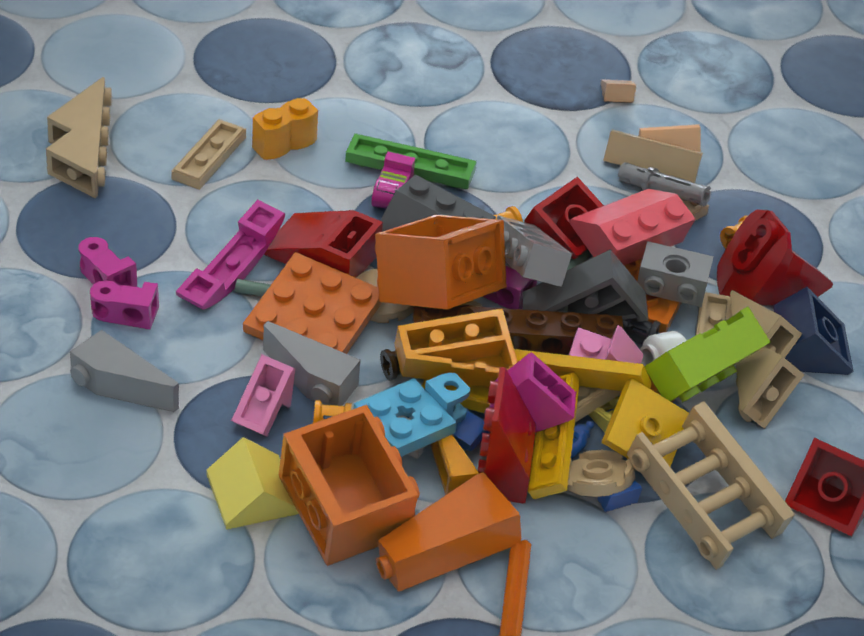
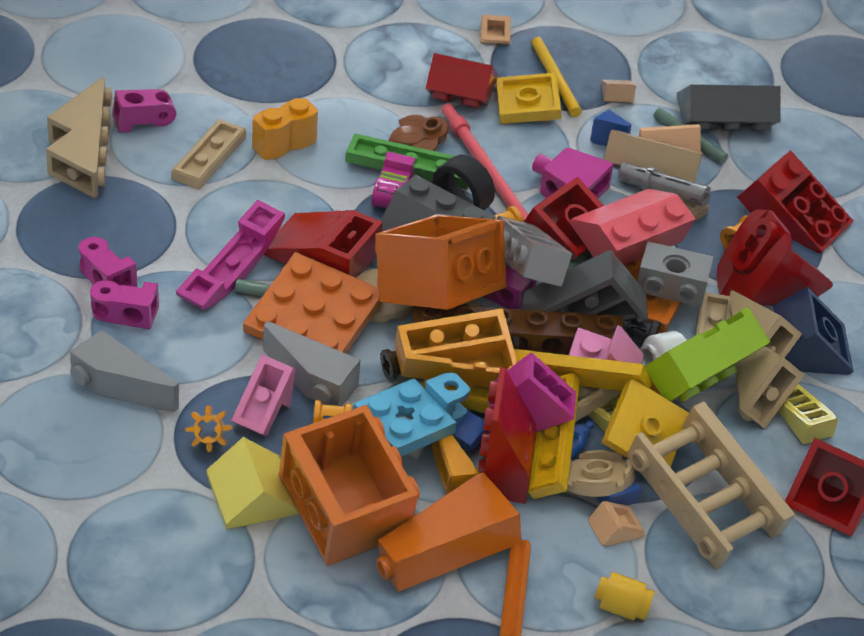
(142, 107): none -> dark pink leg
(219, 428): none -> light orange gear
(421, 132): none -> dark orange plate
(461, 80): none -> red slope
(461, 130): none -> coral bar
(472, 173): none -> black tyre
(495, 29): none -> light nougat slope
(528, 98): none -> yellow plate
(551, 67): none -> yellow bar
(568, 165): none -> dark pink torso
(604, 124): none -> blue slope
(615, 524): none -> light nougat slope
(624, 596): none -> yellow brick
(706, 146): none -> sand green bar
(730, 106): none -> dark grey slope
(798, 202): none -> red slope
(823, 420): none -> light yellow slope

